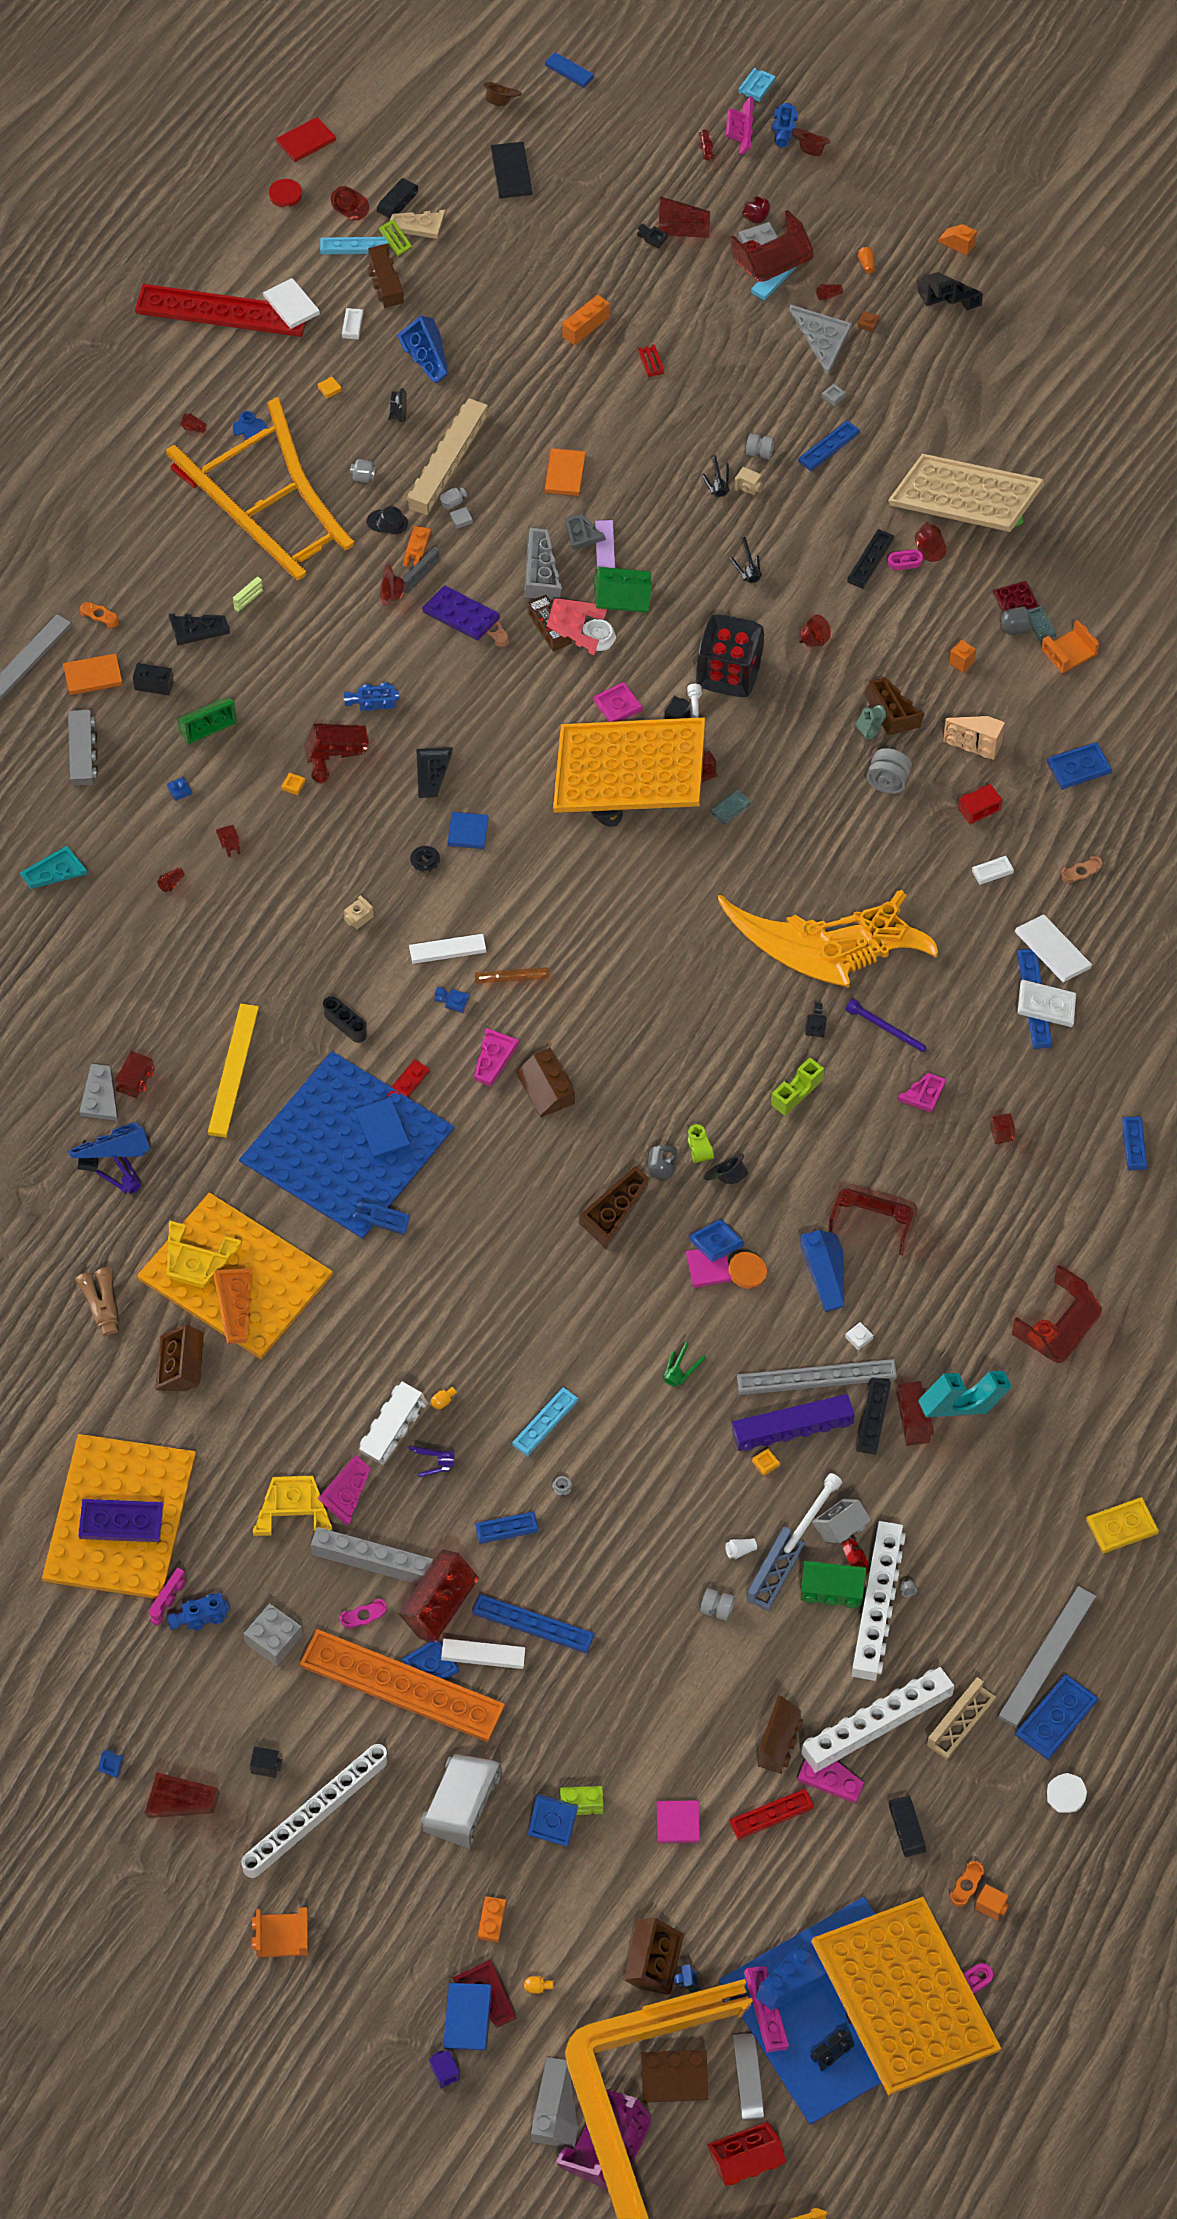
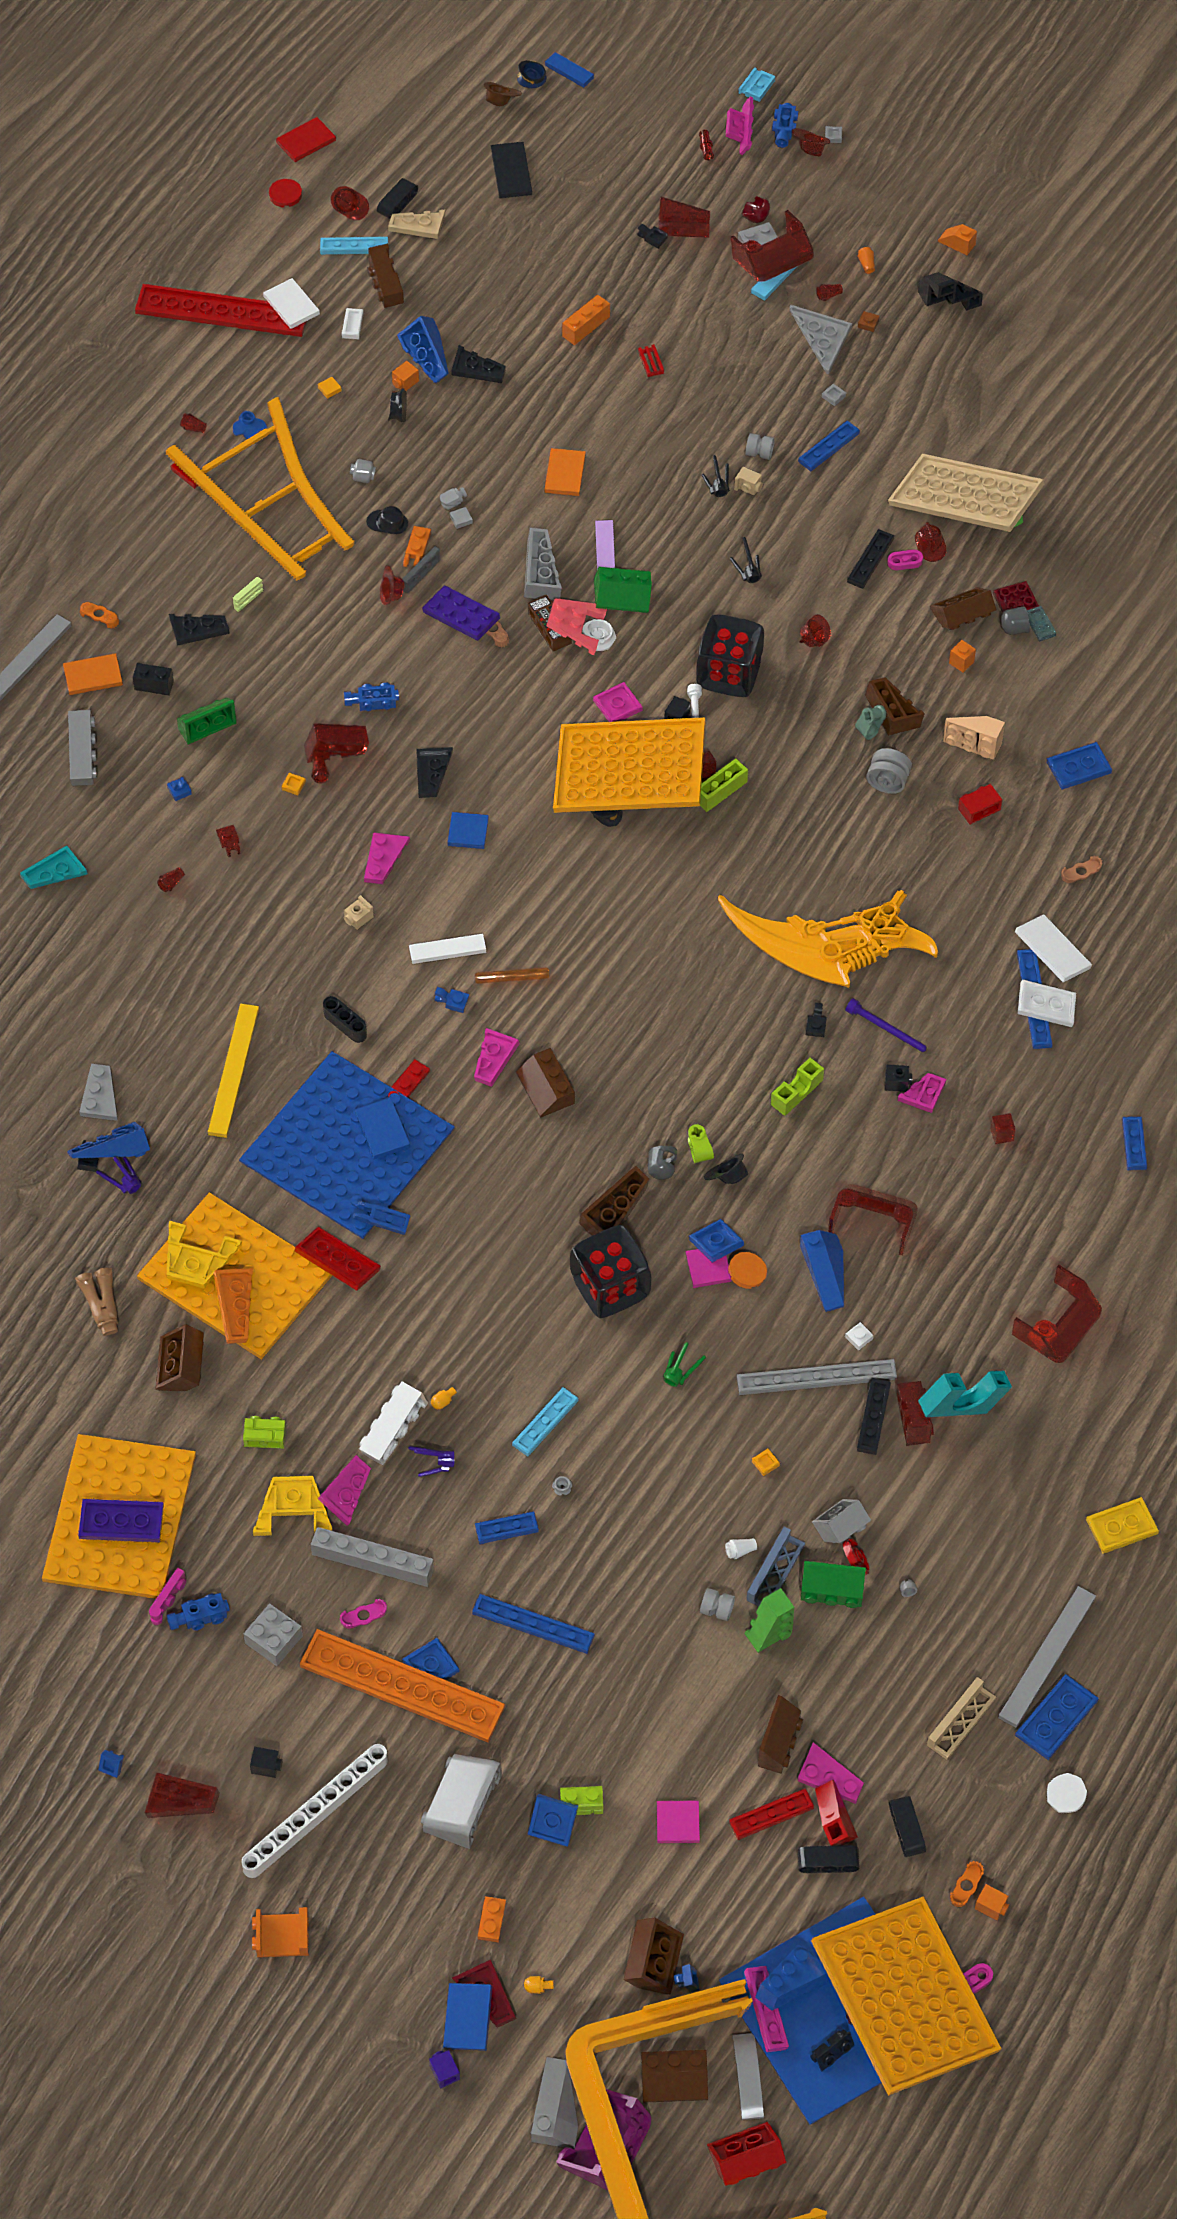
(134, 1074): clear red brick -> none
(264, 1432): none -> lime brick
(337, 1258): none -> red tile
(383, 855): none -> dark pink wing
(405, 376): none -> orange brick
(408, 246): lime tile -> none
(428, 853): black gear -> none
(438, 1595): clear red brick -> none
(447, 457): tan brick -> none
(472, 366): none -> black wing
(483, 1653): white tile -> none
(531, 74): none -> dark blue piece
(582, 532): dark grey wing -> none
(610, 1271): none -> black piece
(723, 784): none -> lime brick
(730, 807): clear light blue plate -> none
(773, 1621): none -> bright green wedge
(793, 1422): dark purple brick -> none
(828, 1859): none -> black beam
(831, 1484): white piece -> none
(834, 134): none -> light grey tile
(834, 1815): none -> red slope
(855, 1738): white brick -> none
(886, 1534): white brick -> none
(897, 1078): none -> black brick
(964, 608): none -> reddish brown slope
(992, 870): white tile -> none
(1071, 648): orange panel -> none

